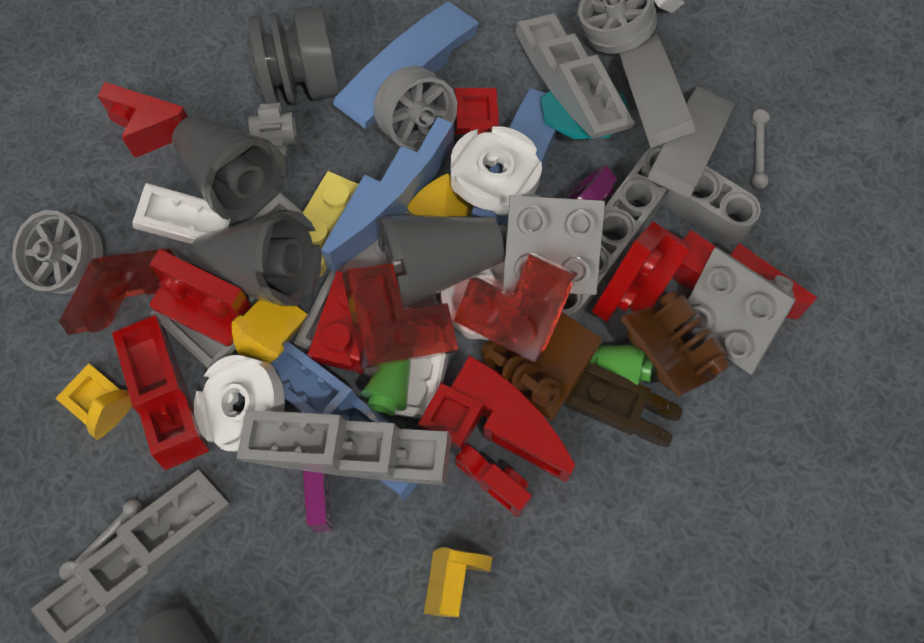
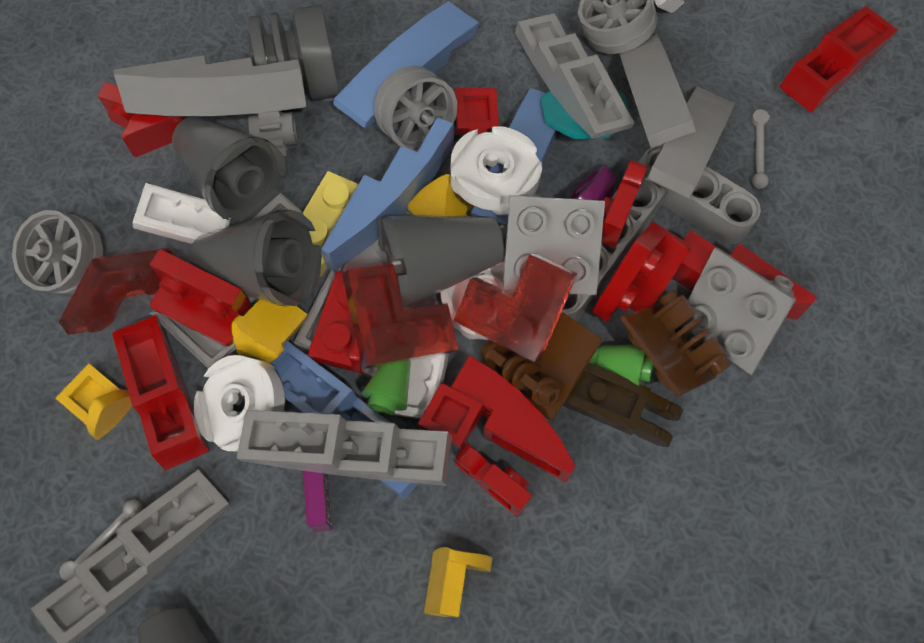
(212, 89): none -> light grey slope
(618, 209): none -> red plate
(837, 58): none -> red slope

